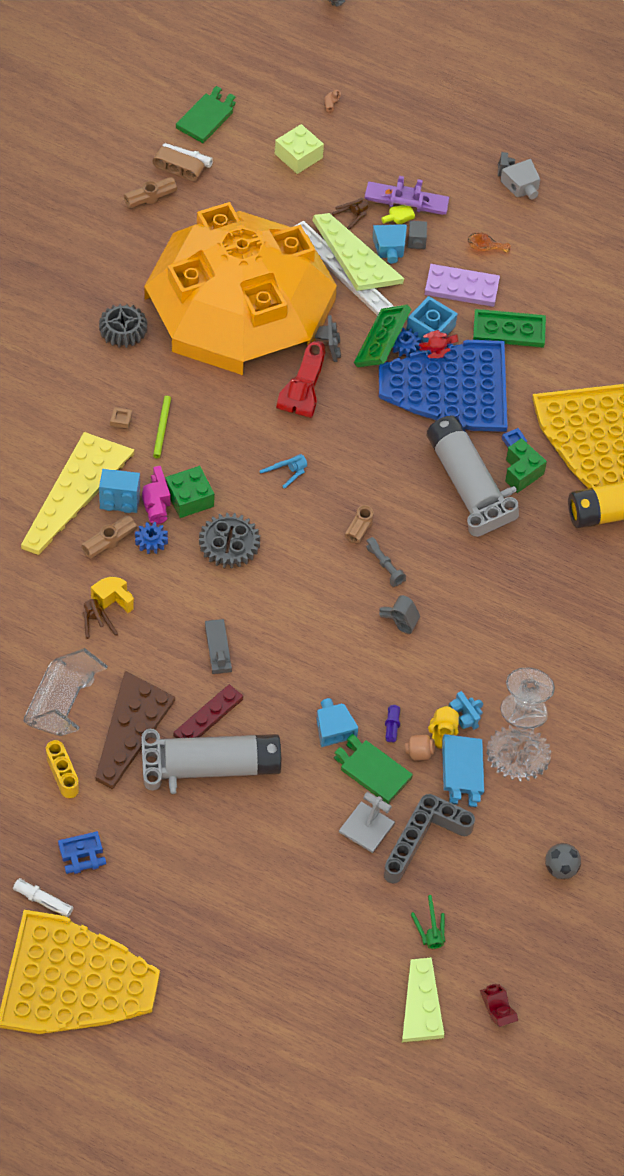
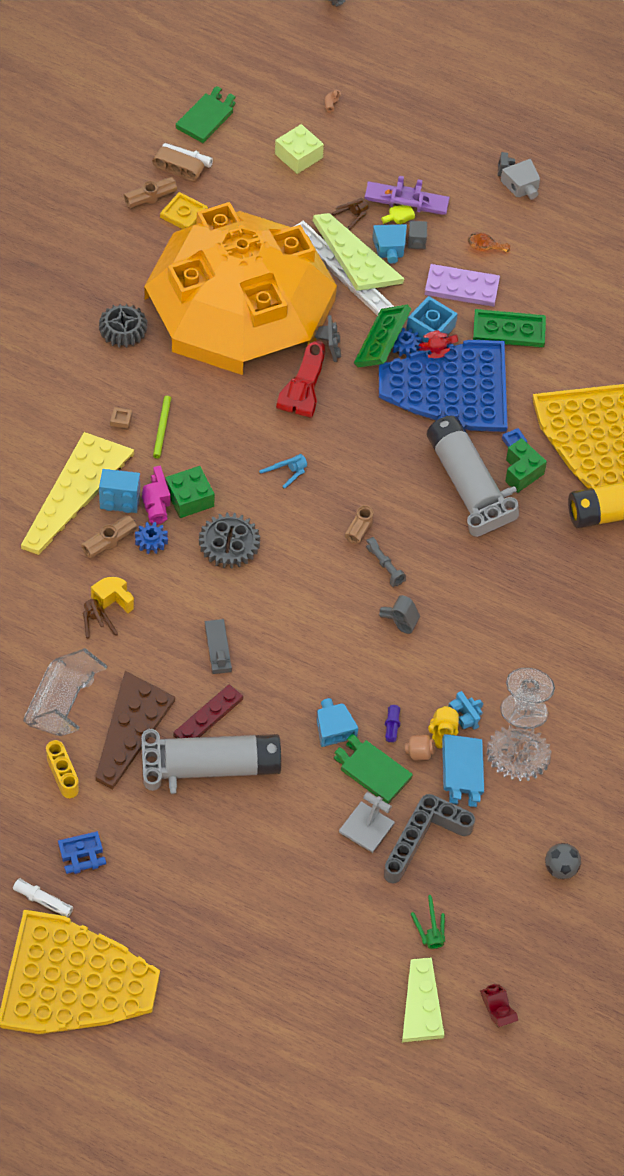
(182, 211): none -> yellow tile

